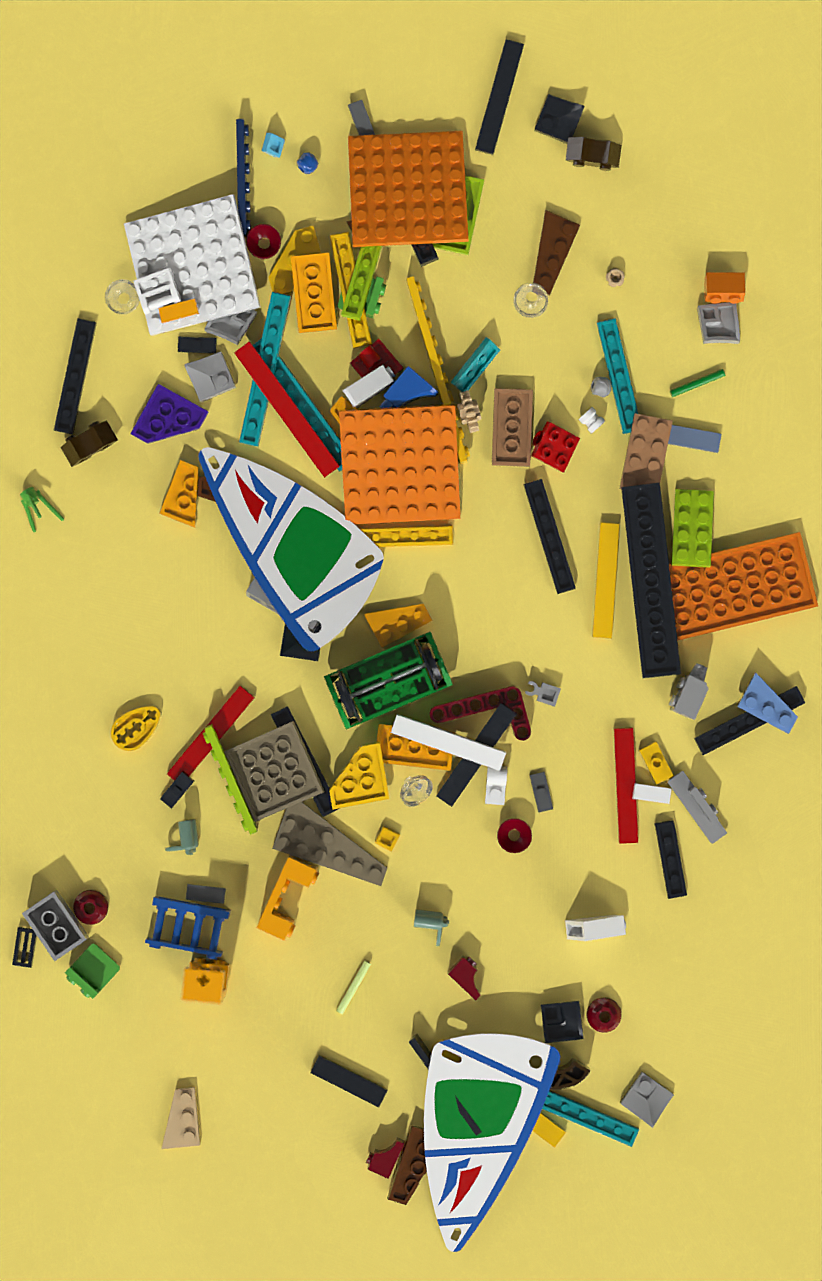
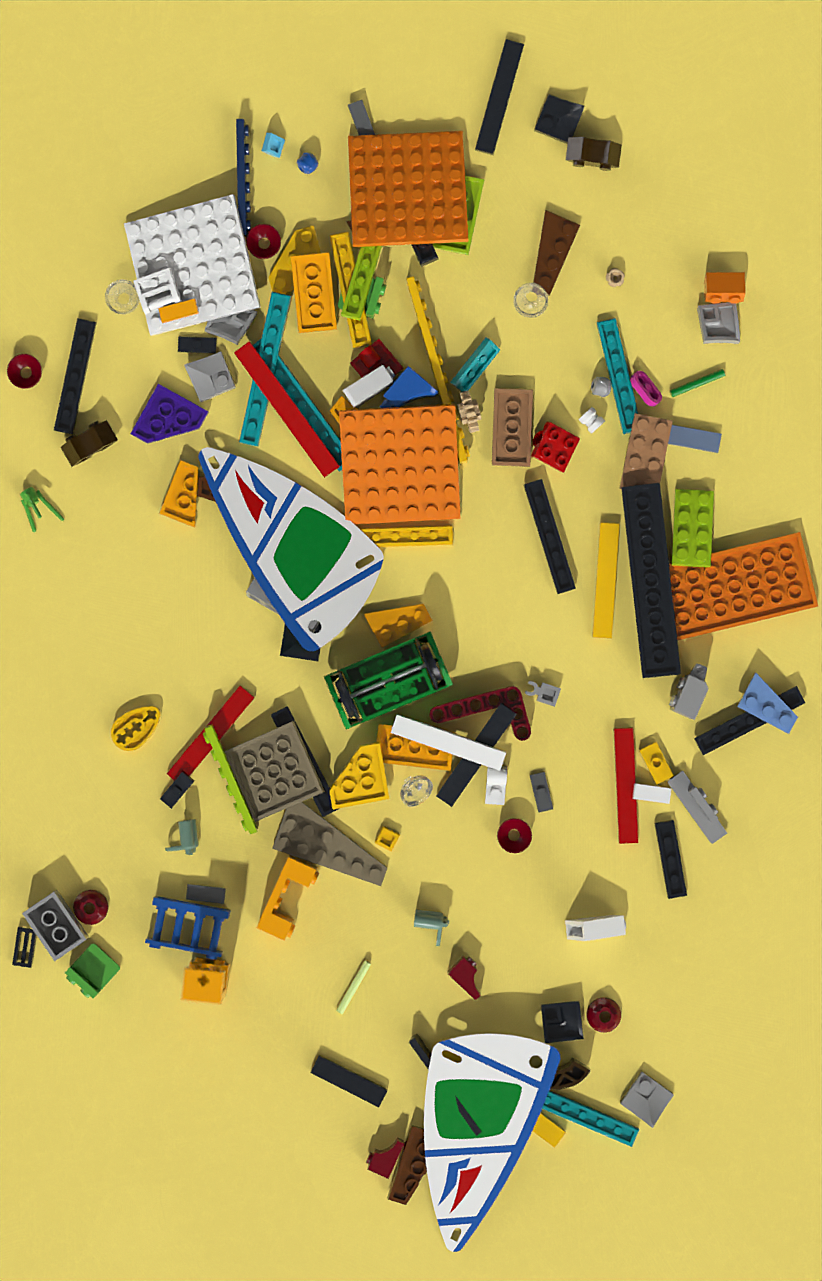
(17, 364): none -> dark red piece
(182, 1124): tan wing -> none
(646, 388): none -> dark pink plate

